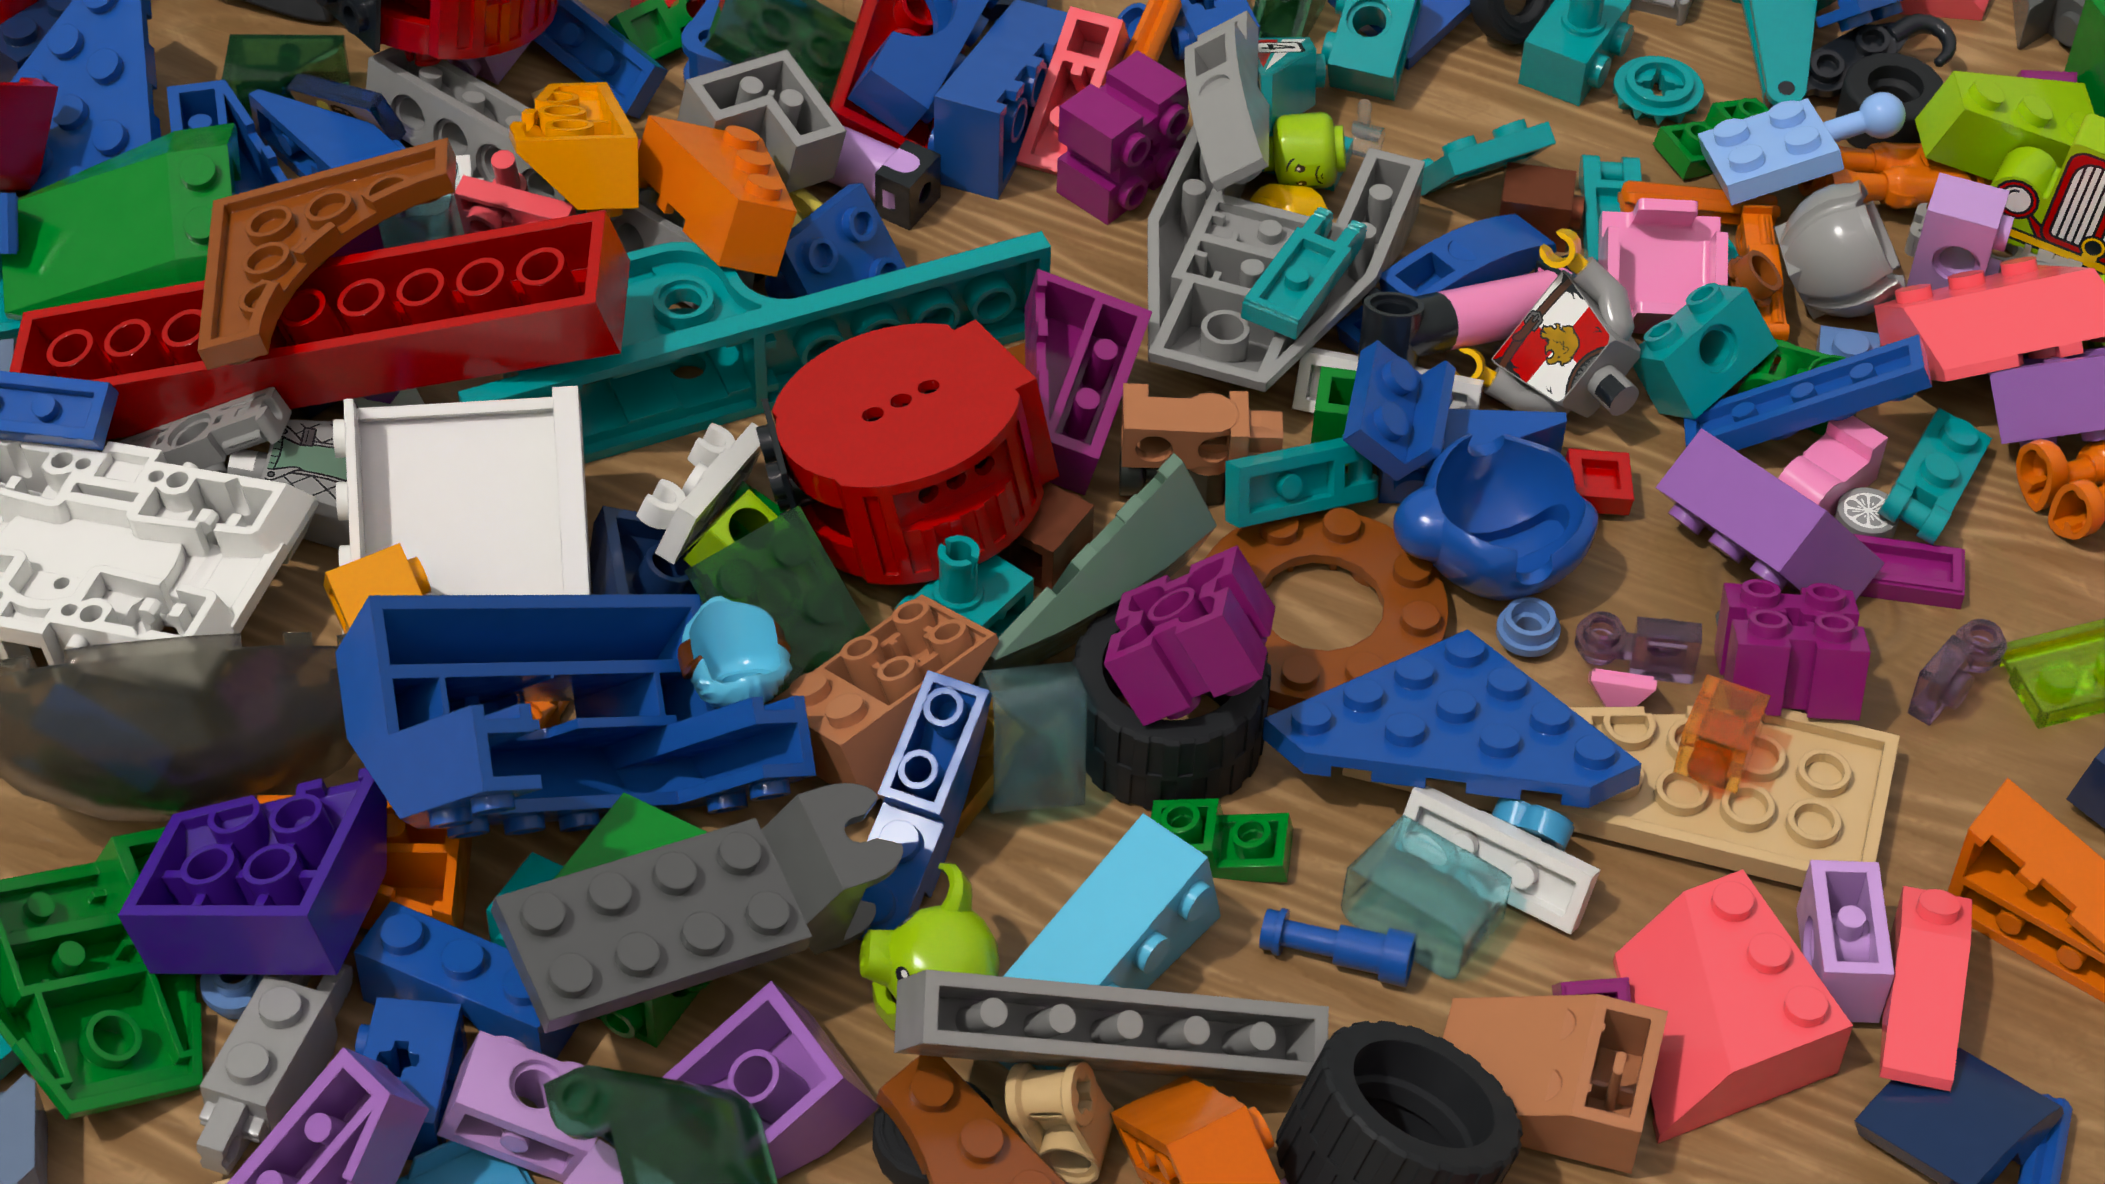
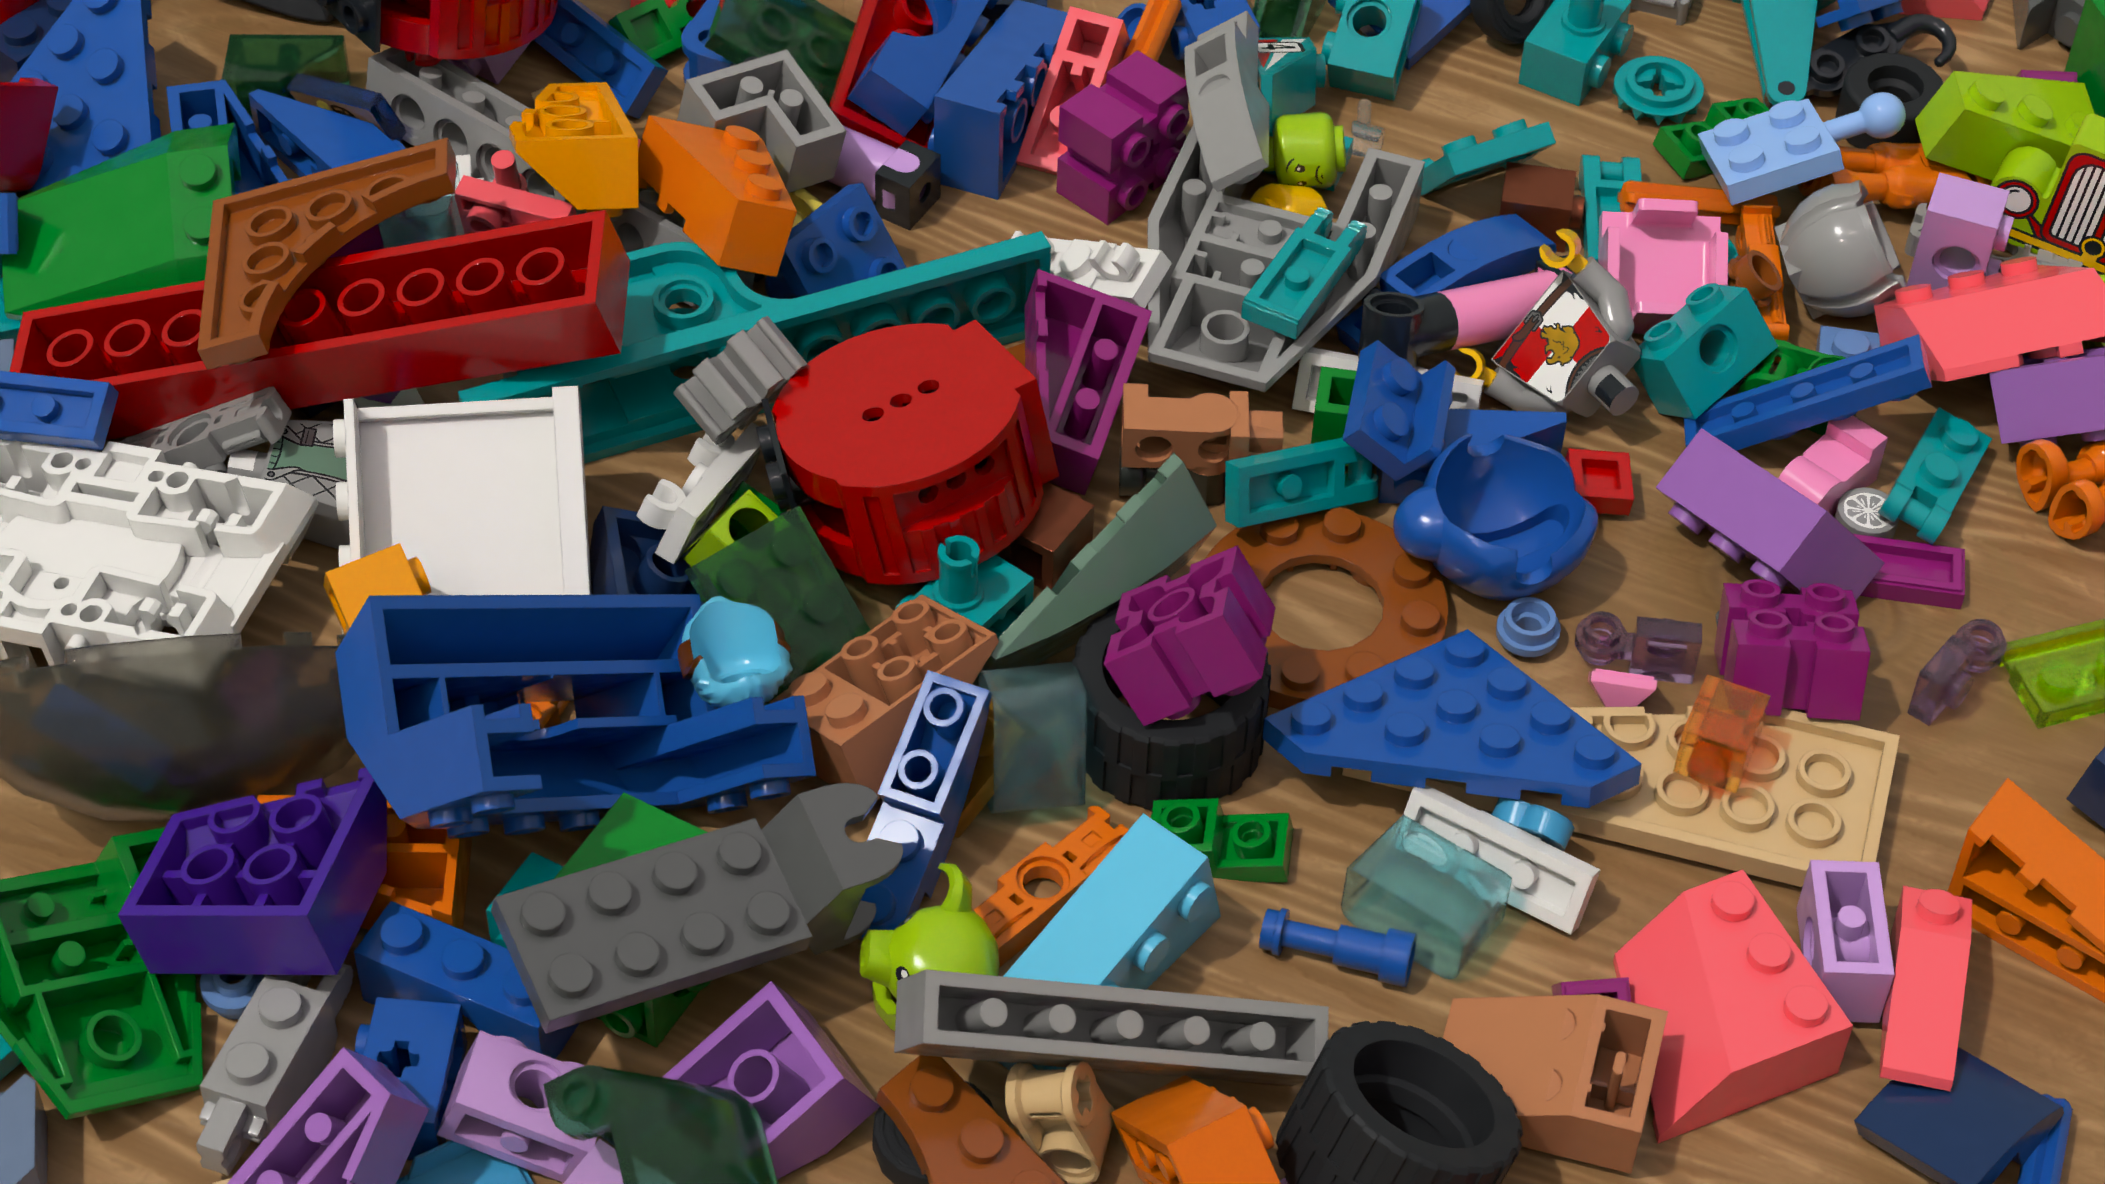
(731, 385): none -> light grey gear
(1020, 917): none -> orange piece
(1109, 268): none -> white plate

